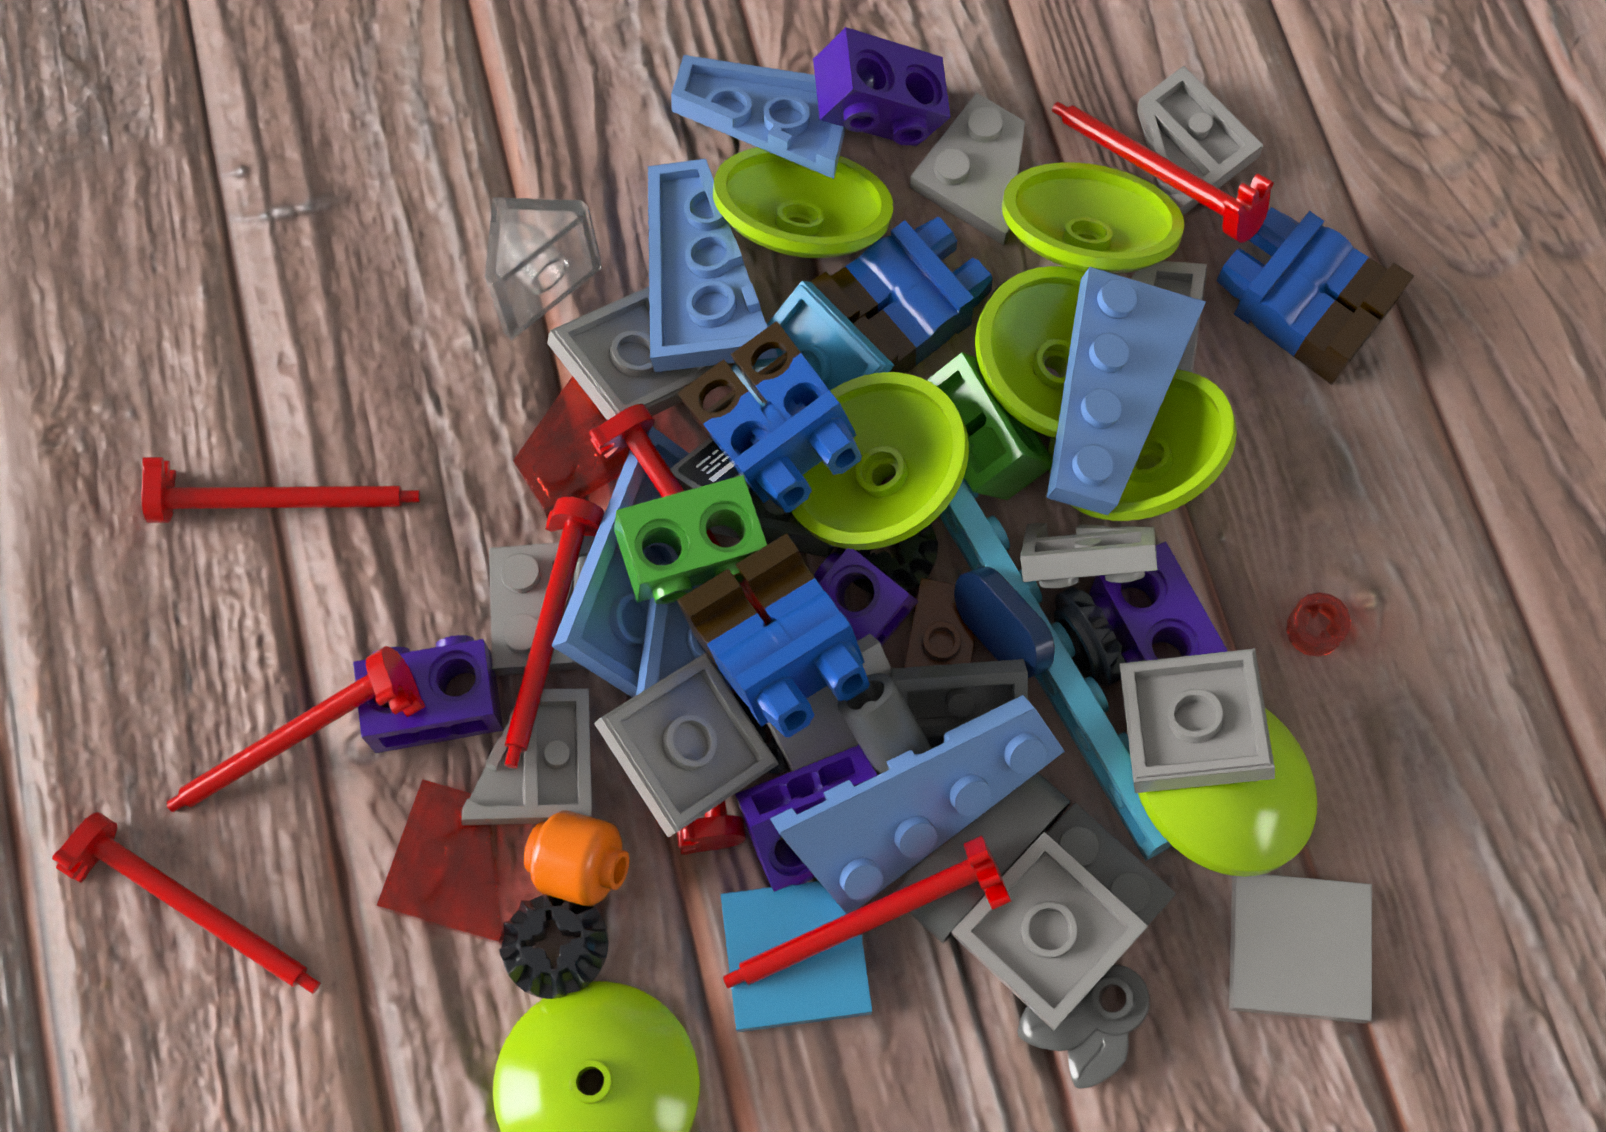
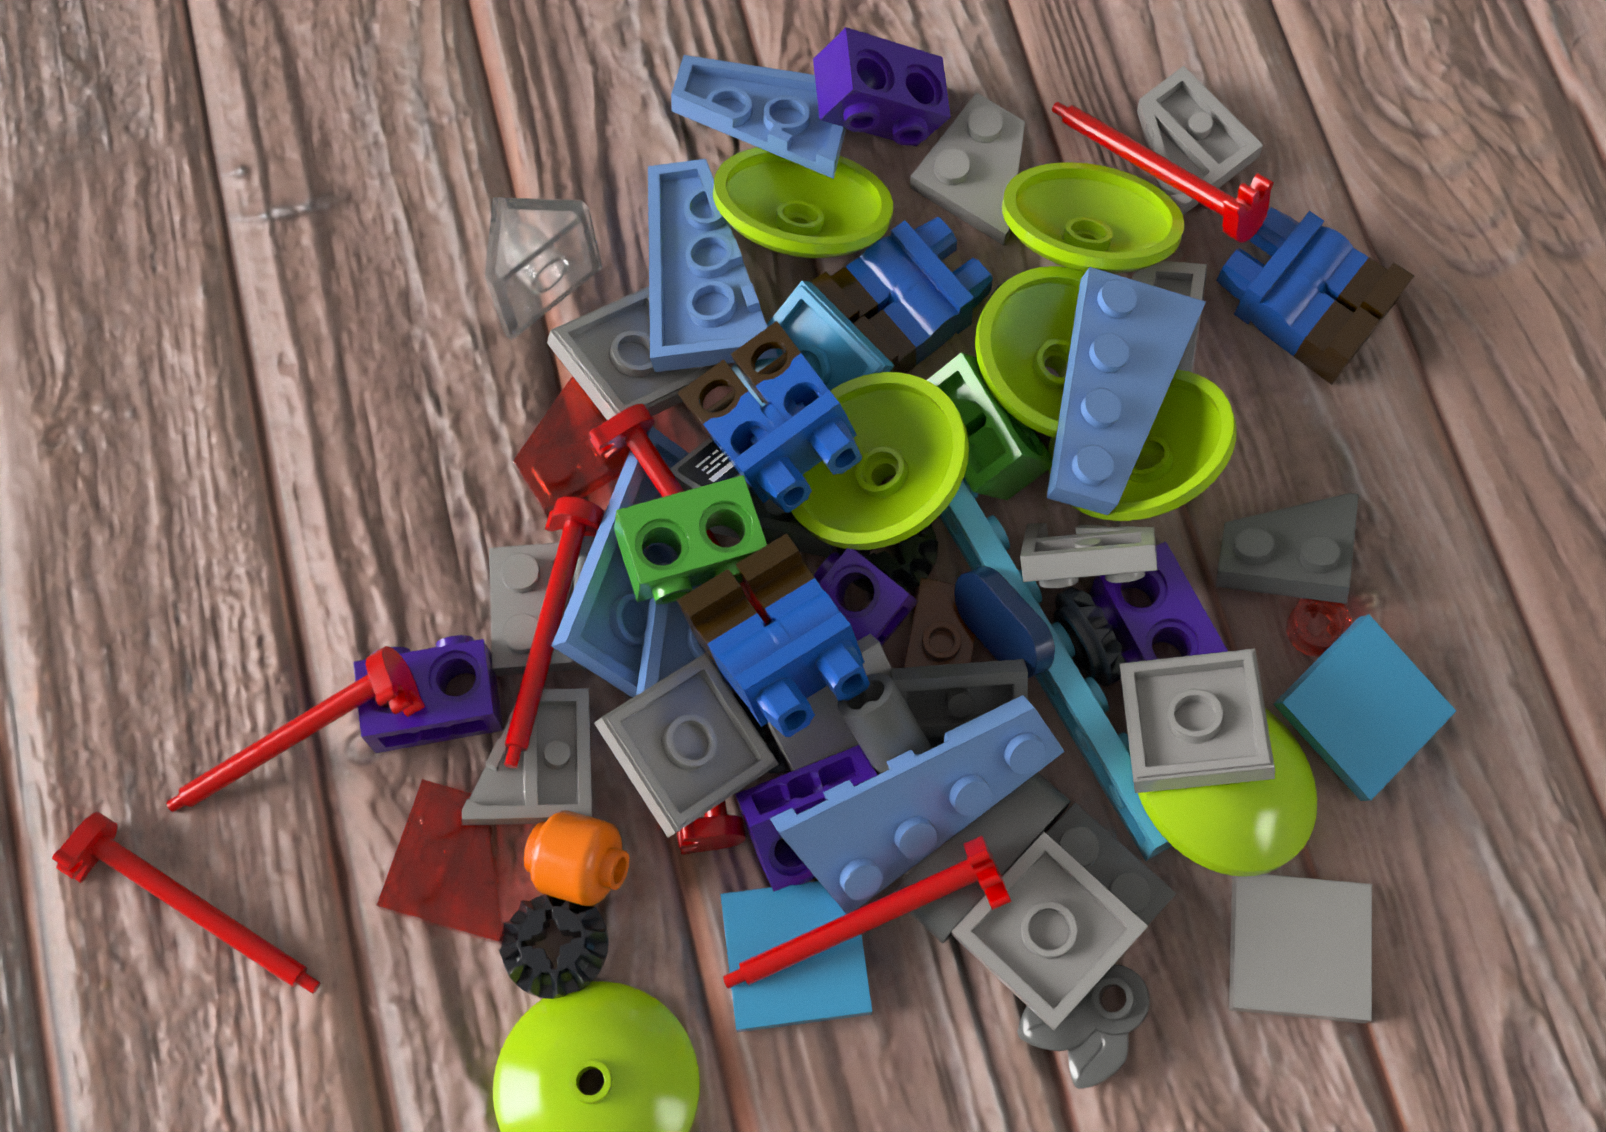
(161, 496): red piece -> none
(1292, 550): none -> dark grey wing
(1365, 708): none -> dark azure tile

